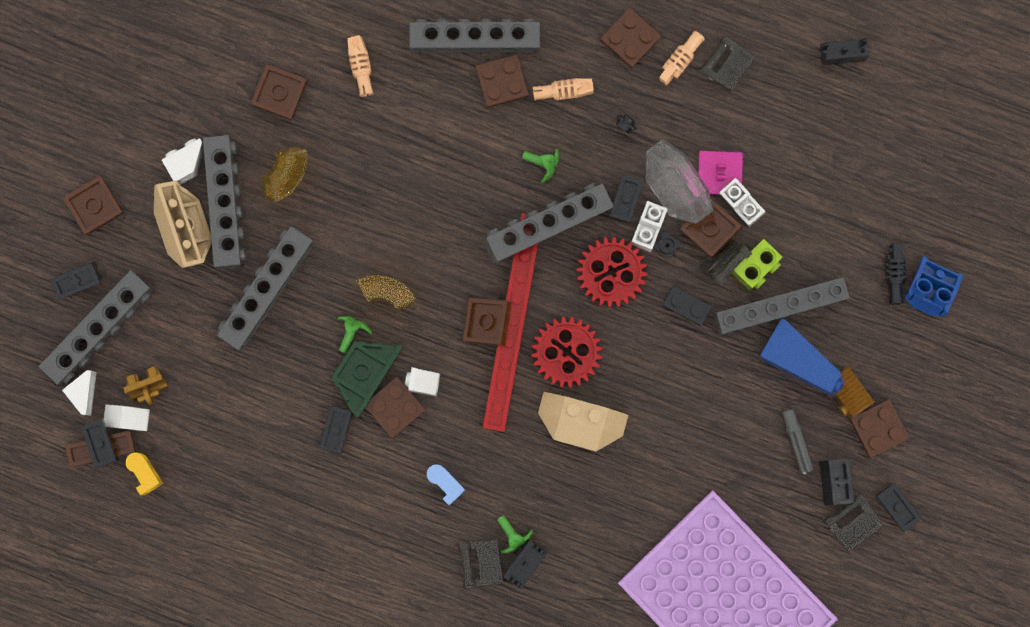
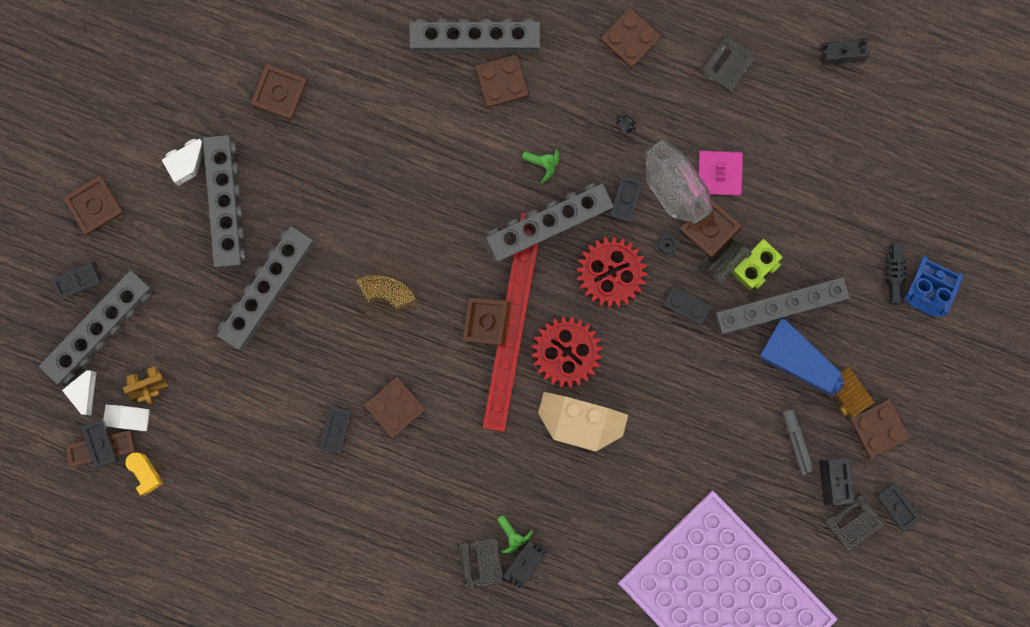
(181, 224): tan wedge -> none
(286, 174): clear yellow brick -> none
(351, 326): bright green plant -> none
(360, 64): light nougat hinge -> none
(363, 372): dark green wing -> none
(422, 382): white slope -> none
(439, 475): light blue leg -> none
(564, 89): light nougat hinge -> none
(649, 226): white slope -> none
(681, 58): light nougat hinge -> none
(742, 202): white slope -> none

